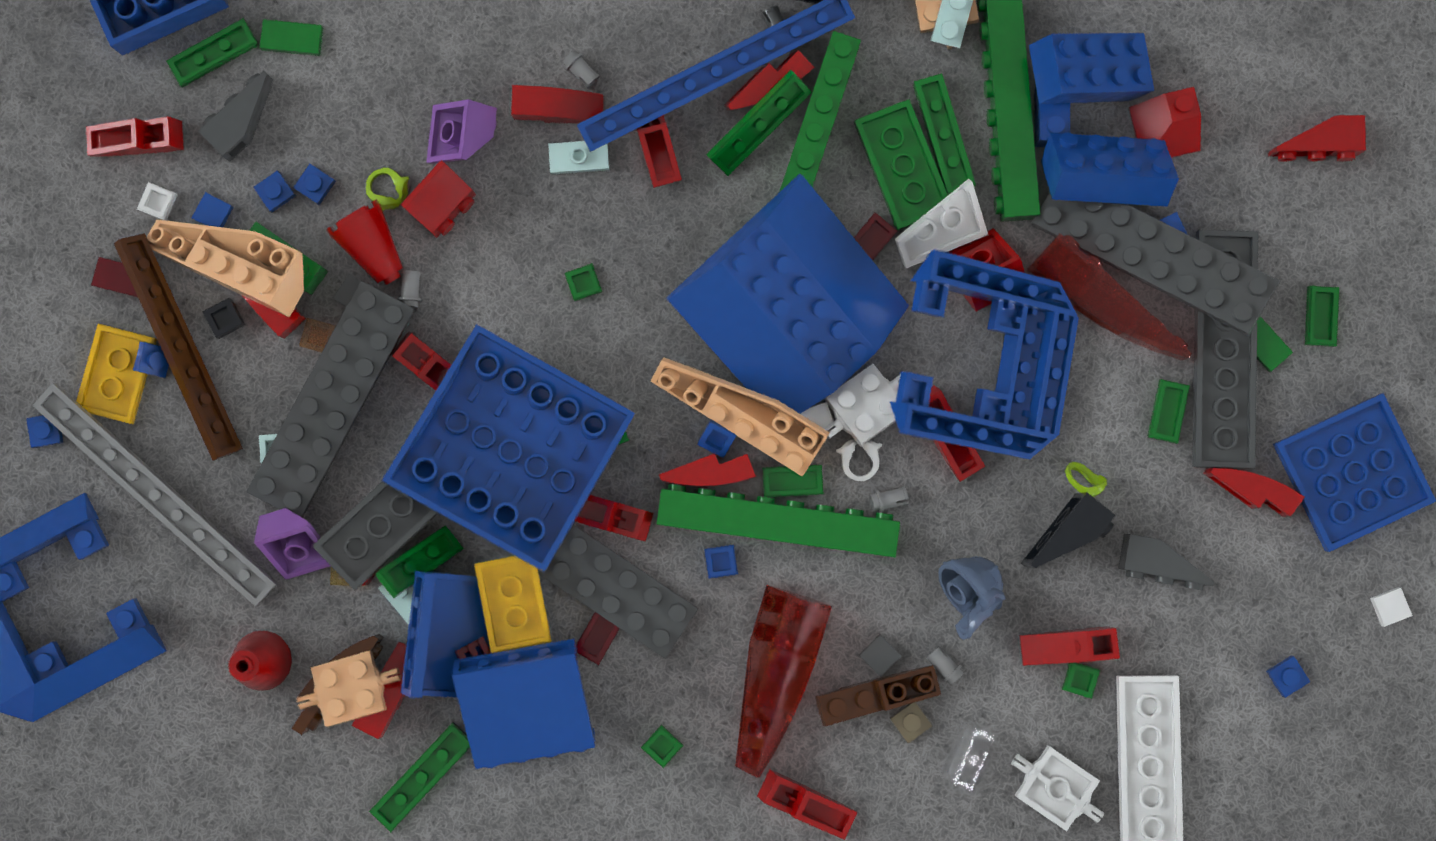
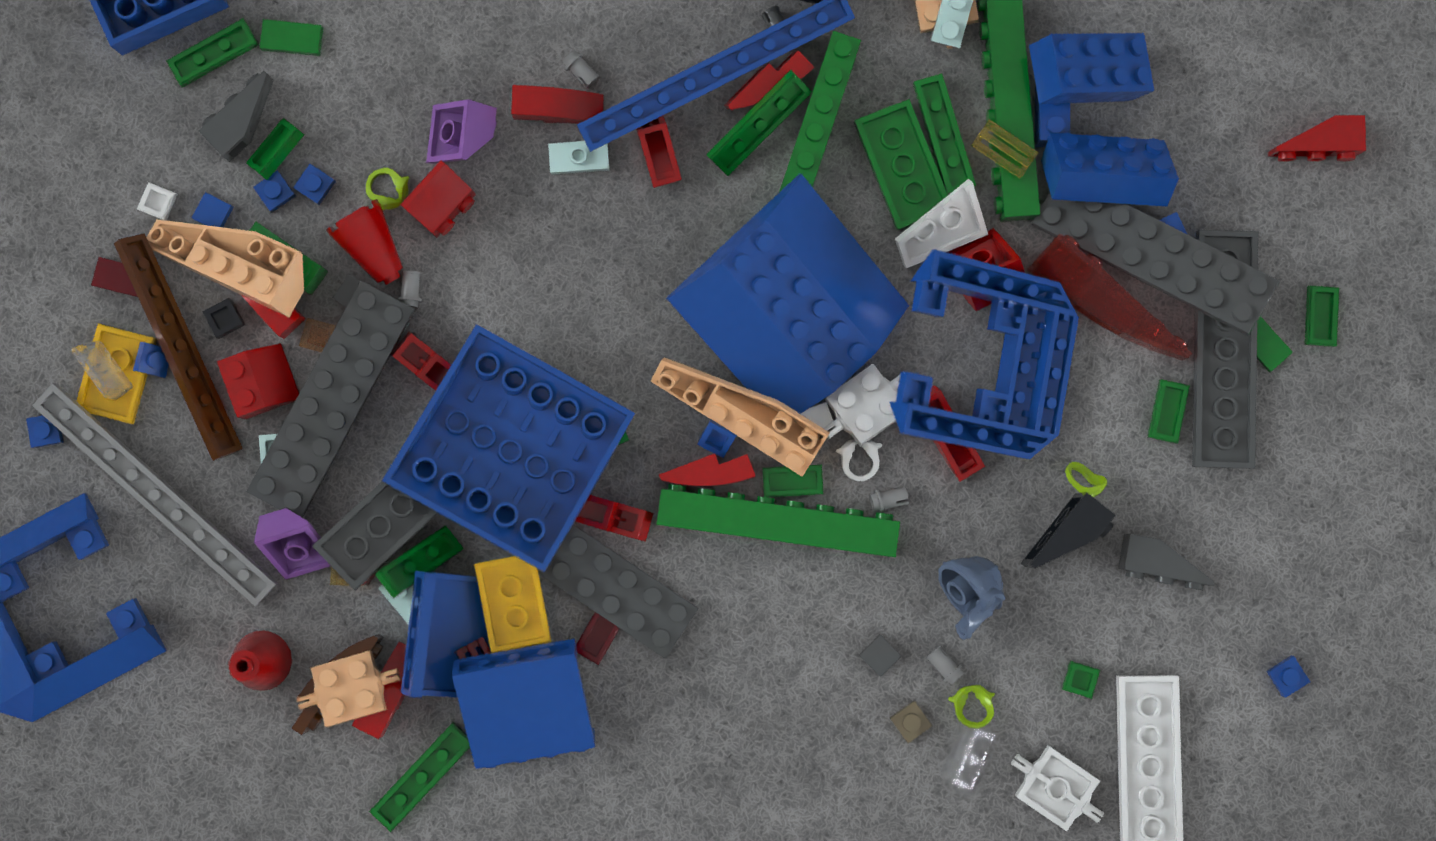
(102, 369): none -> clear slope
(135, 137): red slope -> none
(258, 380): none -> red slope
(275, 148): none -> green tile
(583, 282): green tile -> none
(662, 746): green tile -> none
(721, 561): blue tile -> none
(777, 672): clear red wedge -> none
(806, 804): red slope -> none
(875, 235): dark red tile -> none
(878, 695): reddish brown slope -> none
(983, 695): none -> lime piece
(1012, 140): none -> clear yellow tile
(1070, 646): red slope -> none
(1170, 118): red slope -> none
(1256, 489): red slope -> none
(1354, 472): blue plate -> none
(1391, 606): white tile -> none

